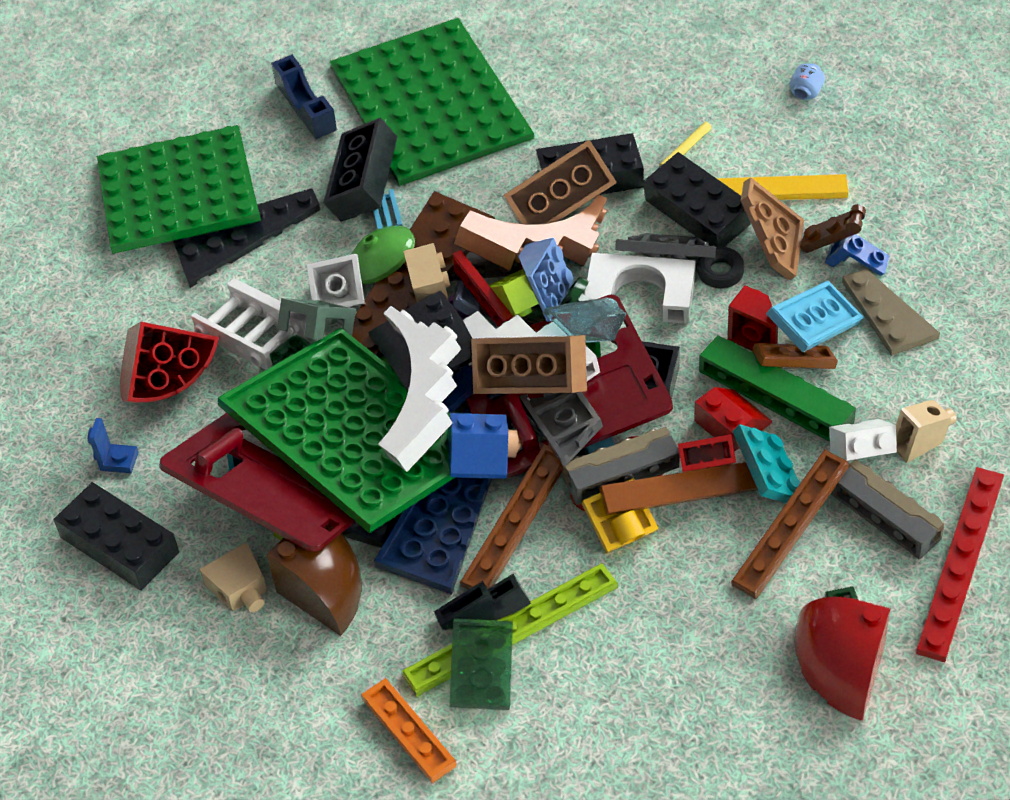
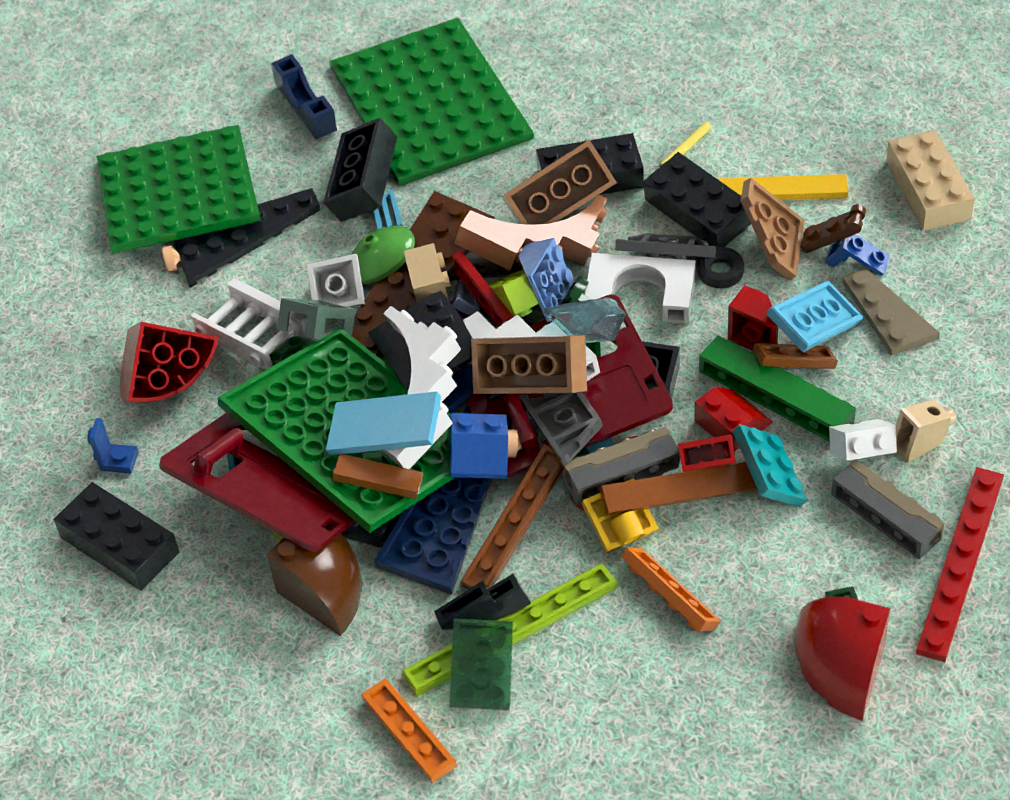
(171, 258): none -> light nougat tile
(236, 579): tan torso -> none
(378, 476): none -> dark orange tile
(383, 423): none -> medium azure tile
(673, 591): none -> orange plate
(790, 524): dark orange tile -> none
(807, 81): light blue head -> none
(930, 180): none -> tan brick

